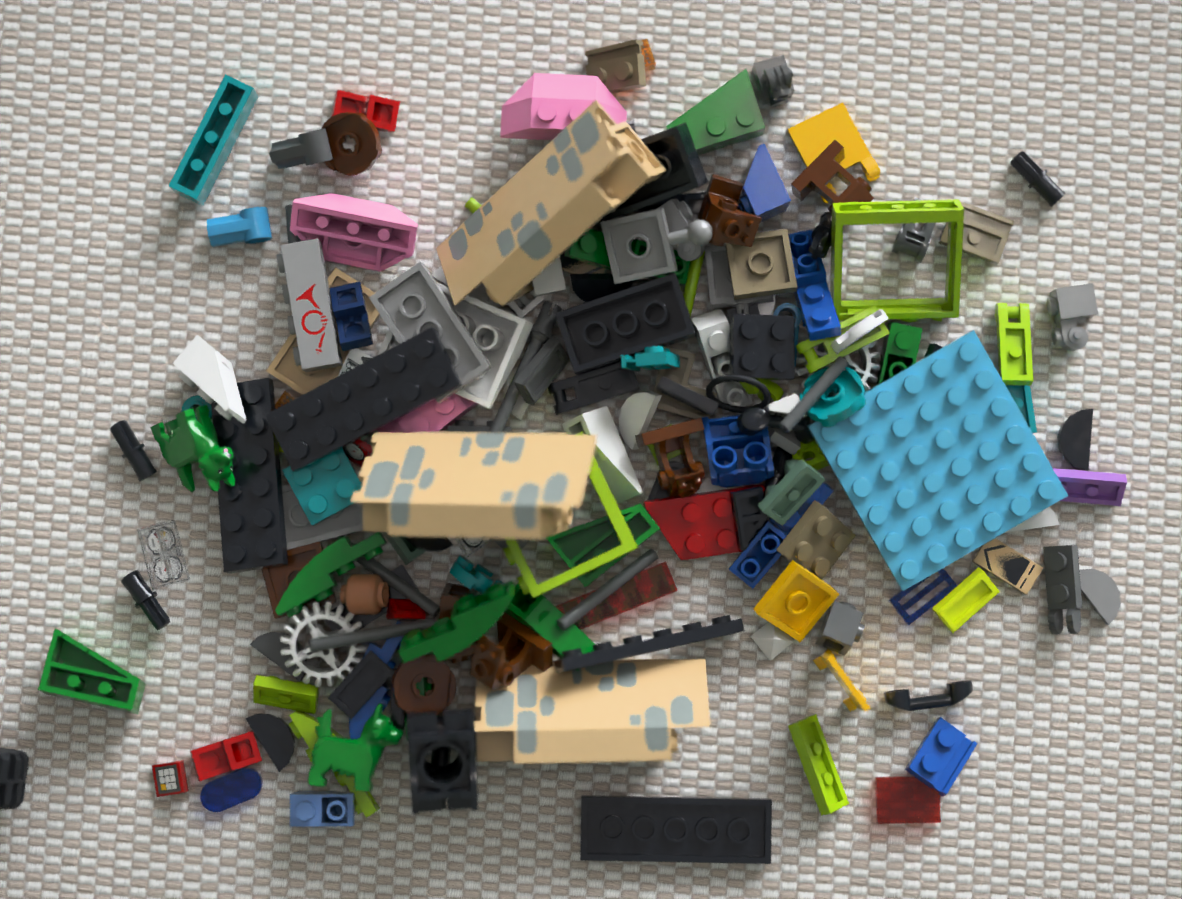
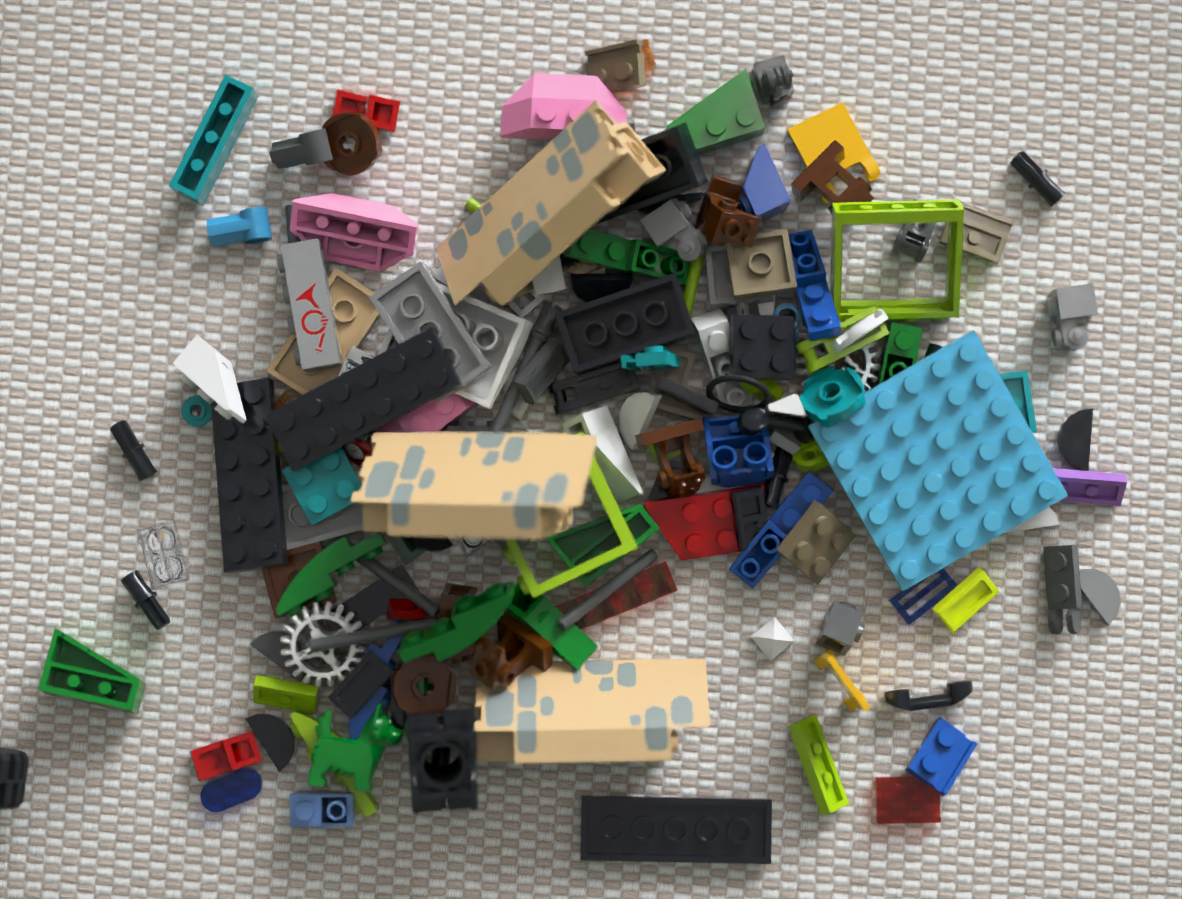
(170, 778): slope -> none
(195, 442): green animal -> none
(351, 316): dark blue slope -> none
(365, 594): nougat head -> none
(476, 578): teal plate -> none
(636, 646): black plate -> none
(654, 230): light grey plate -> none
(792, 491): sand green tile -> none
(796, 601): yellow plate -> none
(813, 394): dark grey piece -> none
(821, 237): black axle -> none
(1007, 565): tan tile -> none
(1014, 344): lime plate -> none

